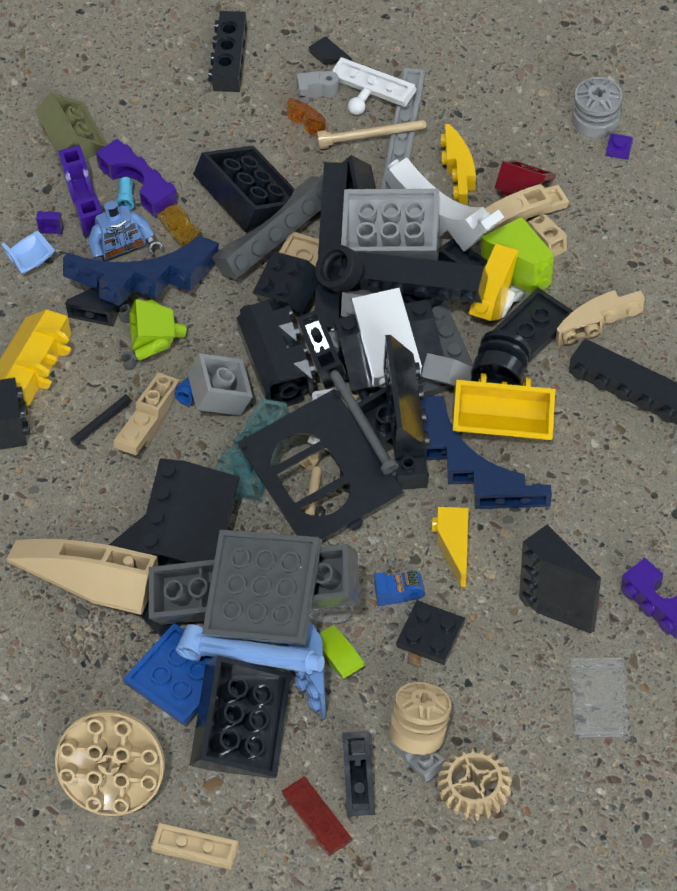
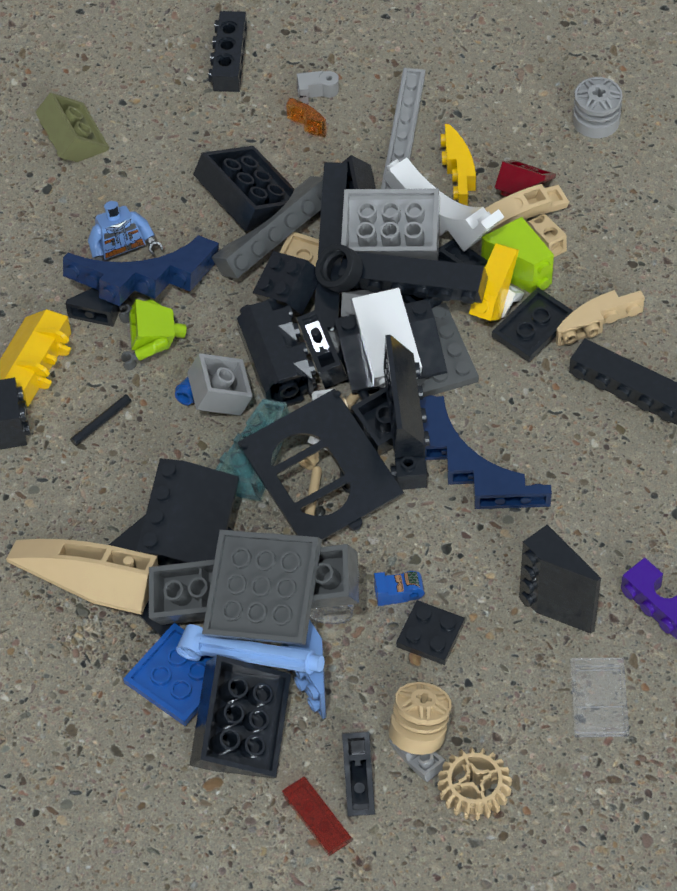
(29, 252): light blue piece -> none
(49, 222): dark purple plate -> none
(80, 187): dark purple arch -> none
(109, 762): tan bracket -> none
(119, 161): dark purple arch -> none
(125, 195): medium azure pin -> none
(149, 414): tan slope -> none
(178, 224): clear yellow slope -> none
(195, 846): tan tile -> none
(327, 51): black tile -> none
(327, 139): tan piece -> none
(340, 652): lime slope -> none
(372, 82): white plate -> none
(388, 465): dark grey bar -> none
(445, 370): light grey slope -> none
(453, 538): yellow slope -> none
(501, 357): black wheel -> none
(503, 409): yellow piece -> none
(619, 146): dark purple plate -> none

